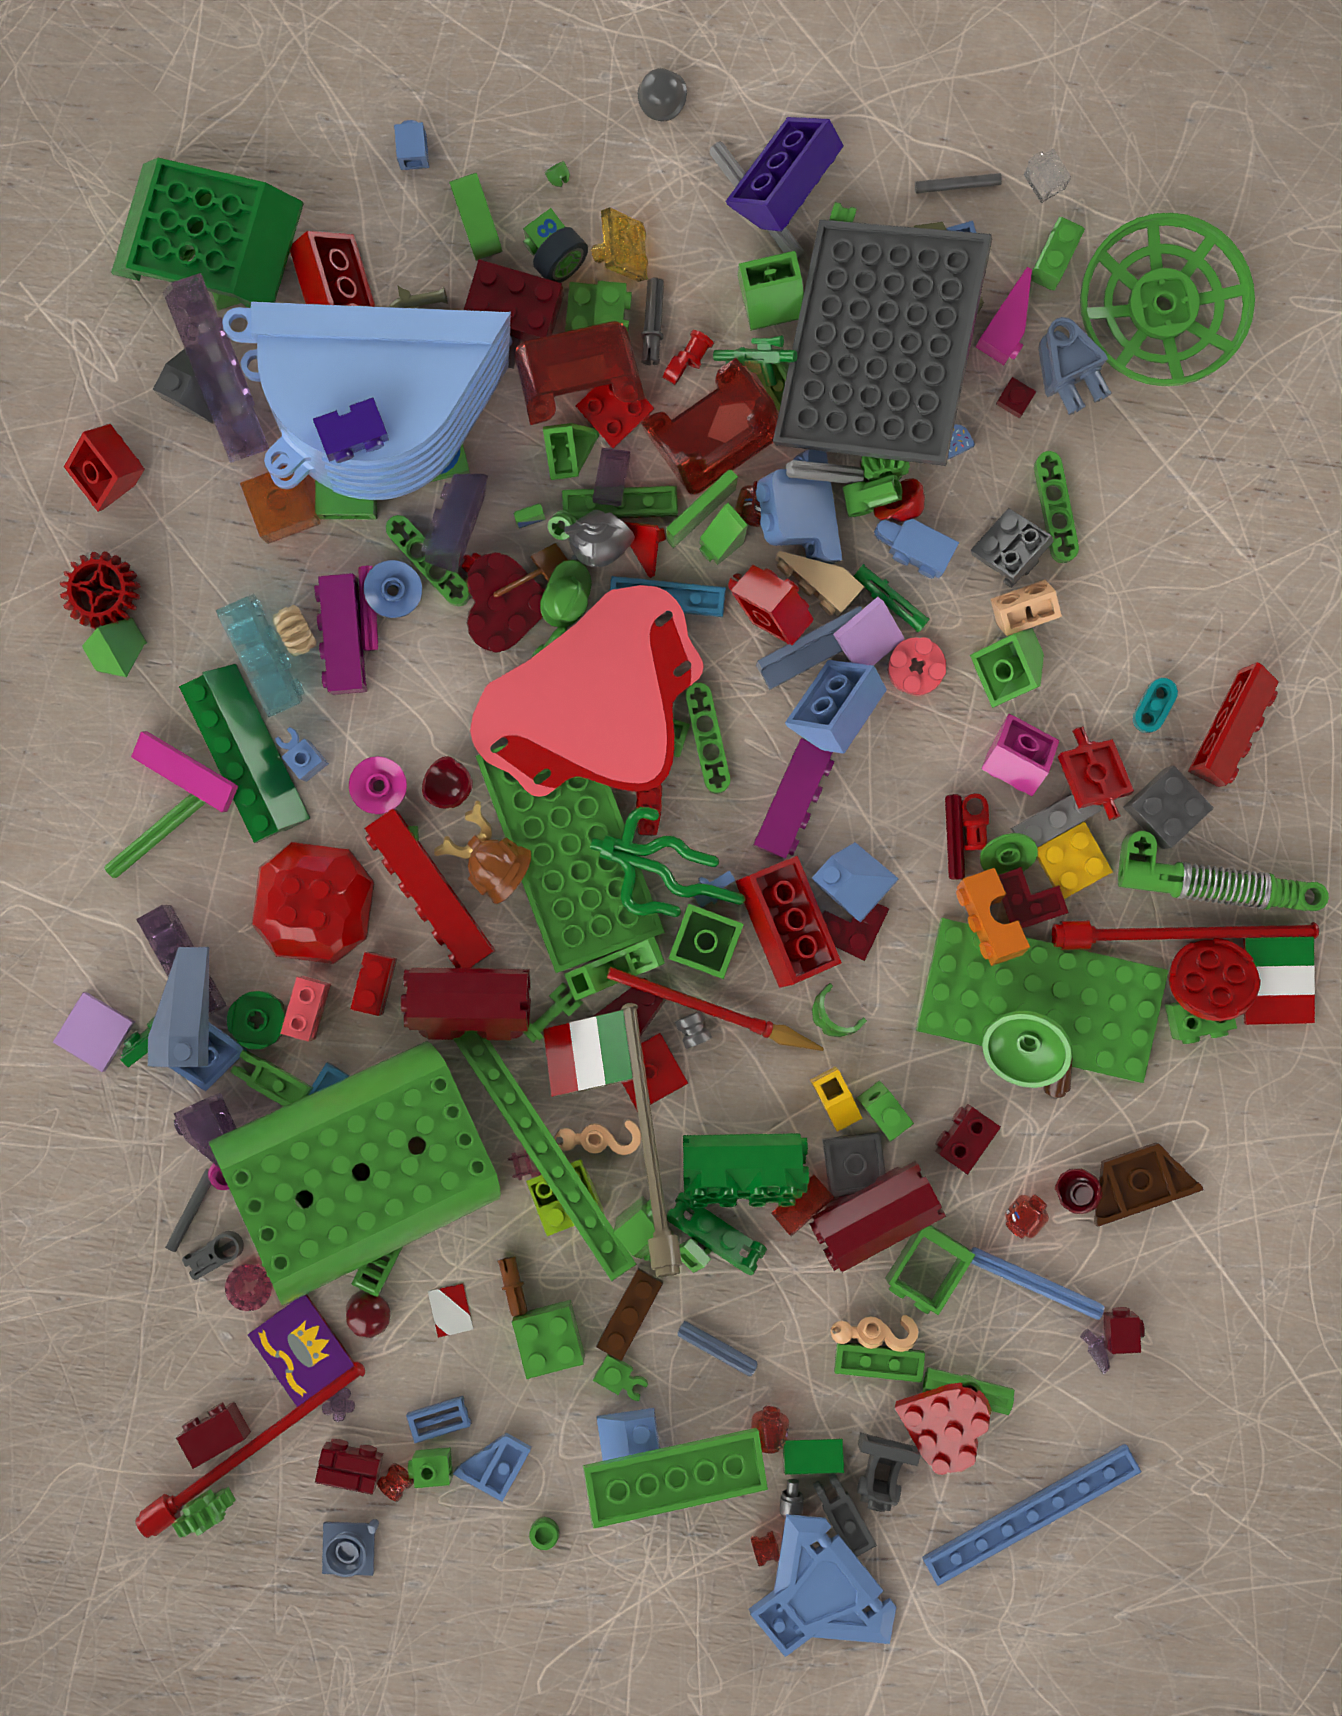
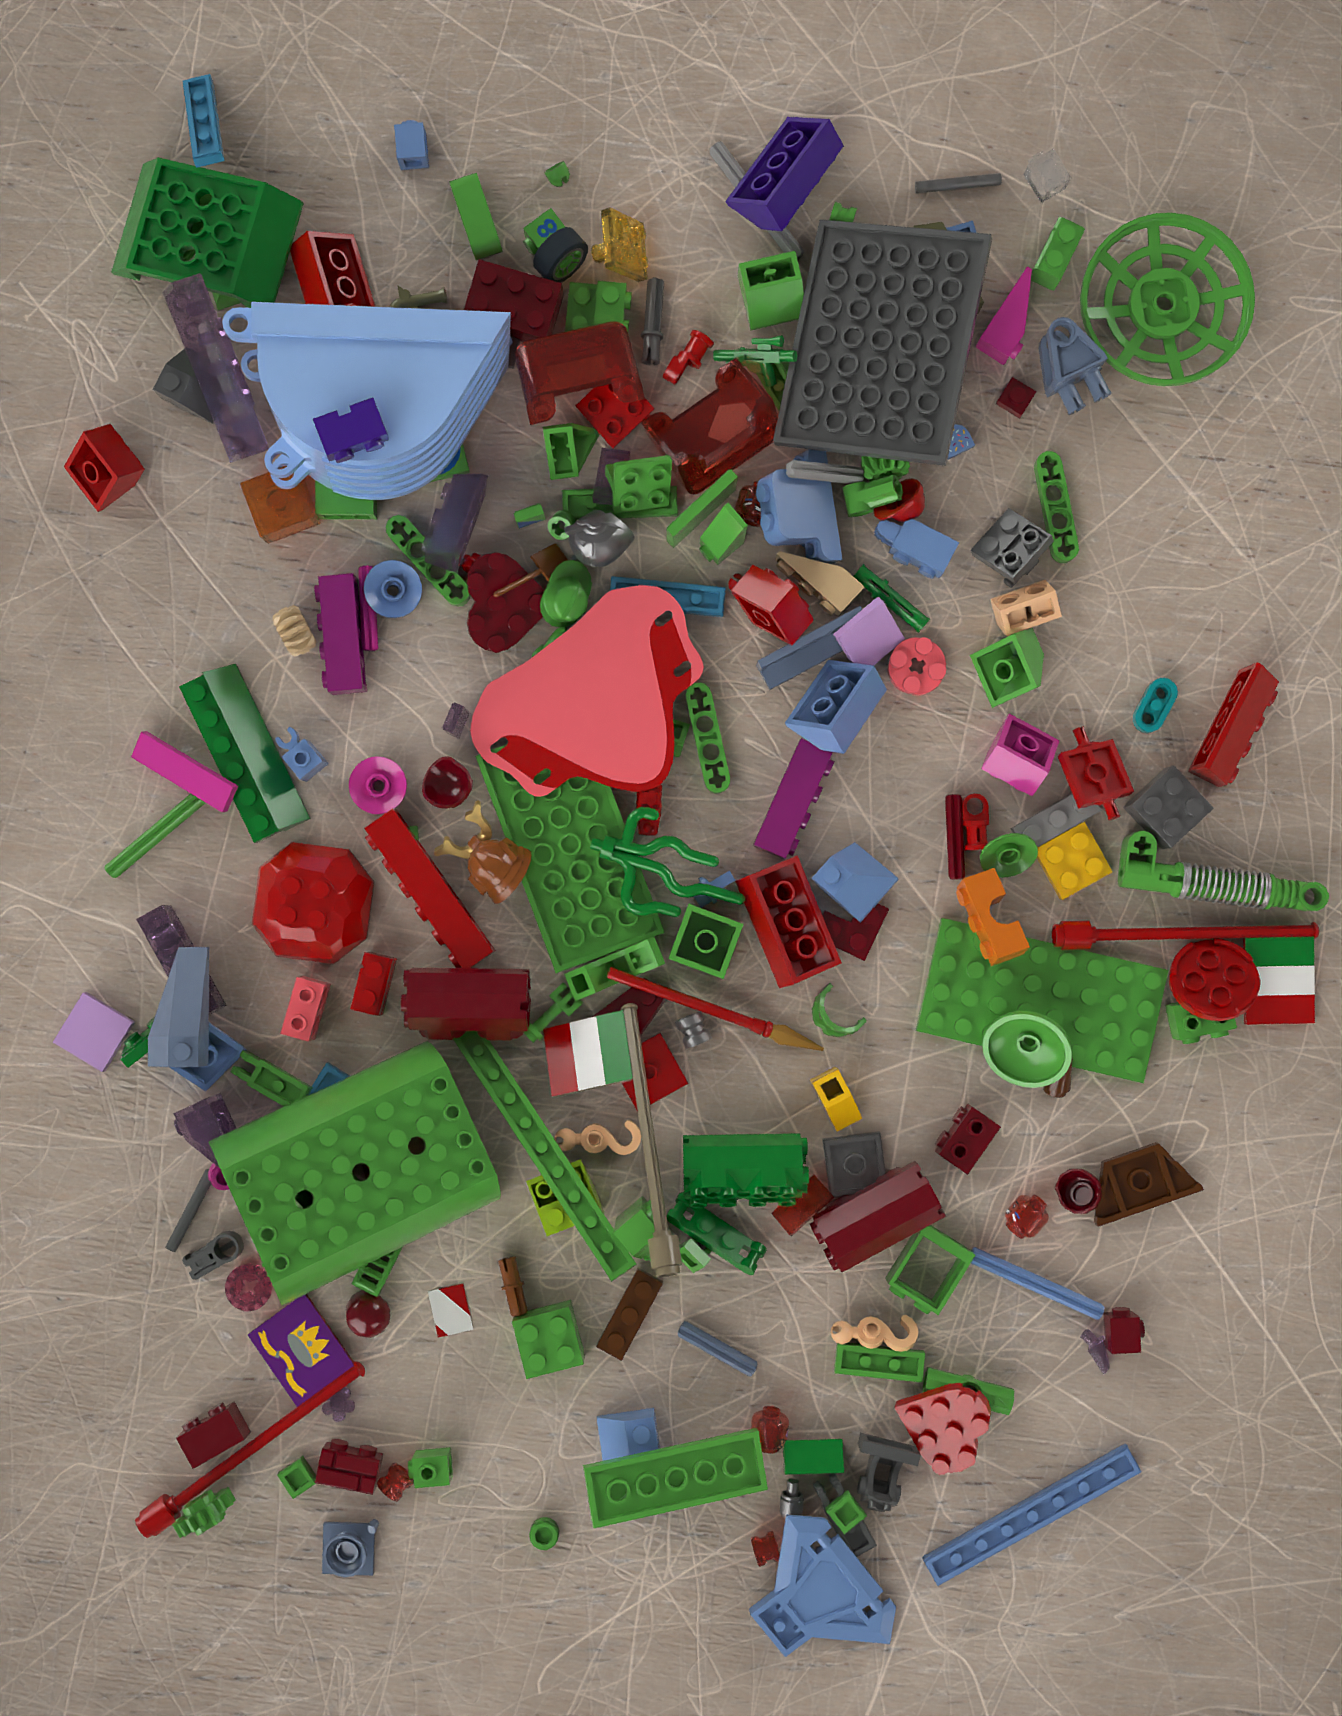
(101, 567): red gear -> none
(115, 647): bright green slope -> none
(203, 121): none -> dark azure tile
(244, 1031): green plate -> none
(260, 654): clear light blue wedge -> none
(297, 1477): none -> bright green tile
(455, 720): none -> tile
(462, 1411): medium blue tile -> none
(495, 1466): medium blue wing -> none
(514, 1158): clear pink piece -> none
(616, 1375): bright green plate -> none
(640, 483): none -> bright green bracket
(646, 545): red piece -> none
(662, 94): dark grey helmet -> none
(846, 1512): none -> bright green tile
(885, 1111): bright green torso -> none
(1028, 907): dark red plate -> none

